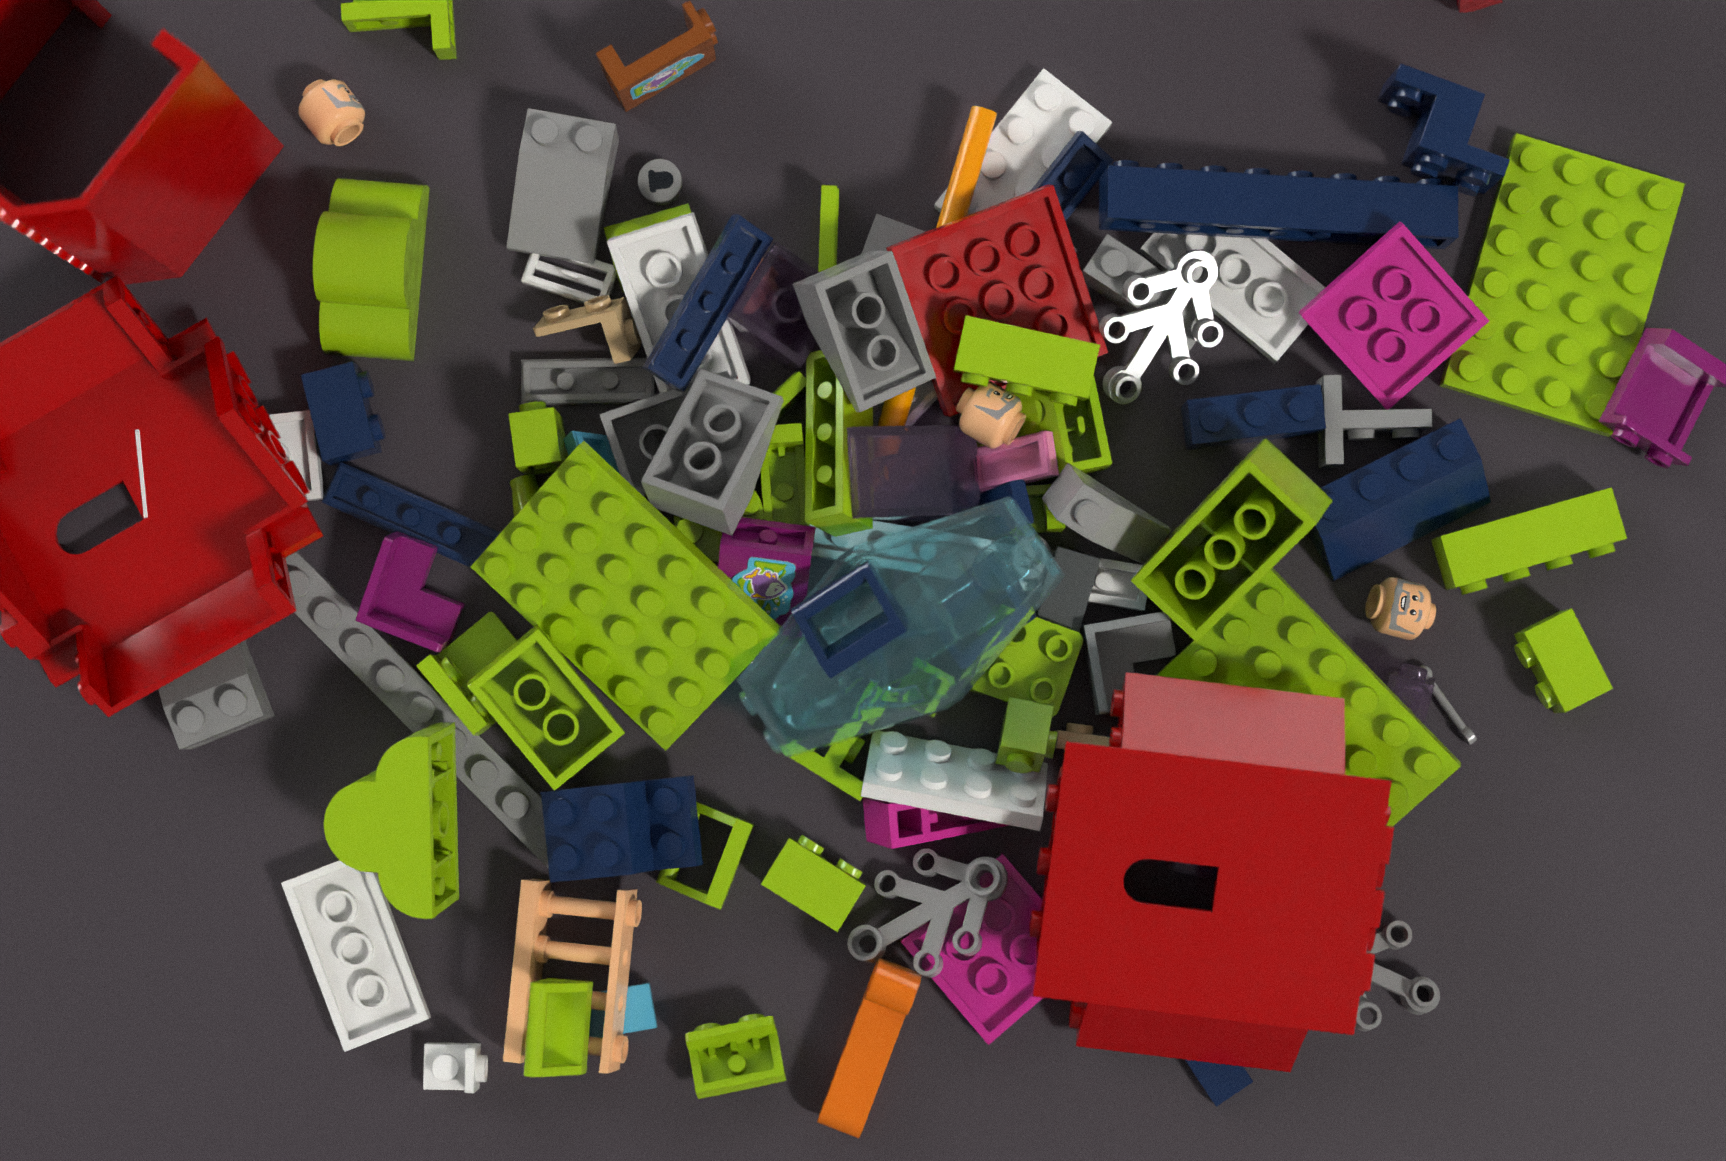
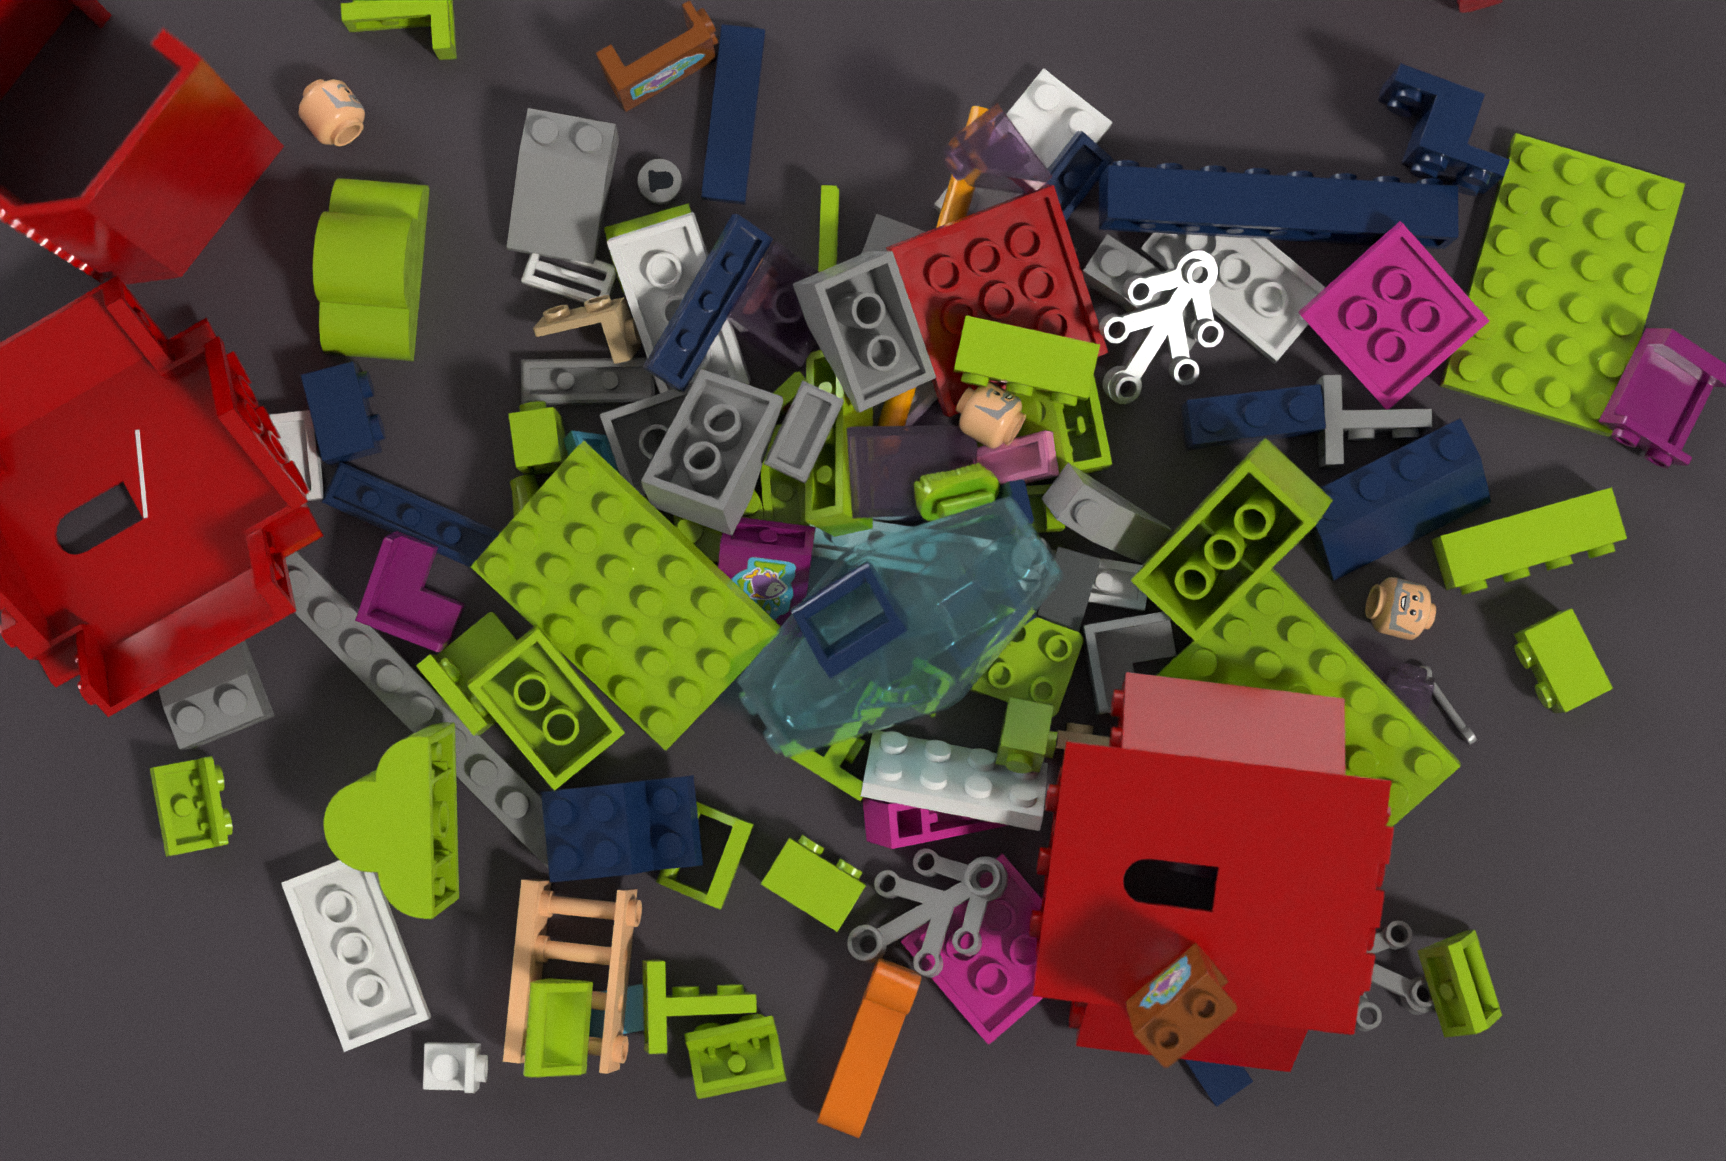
(191, 806): none -> lime bracket
(683, 1002): none -> lime bracket
(733, 114): none -> dark blue tile
(803, 432): none -> light grey tile
(955, 491): none -> lime piece
(995, 156): none -> clear purple slope
(1180, 1006): none -> dark orange panel
(1460, 984): none -> lime tile

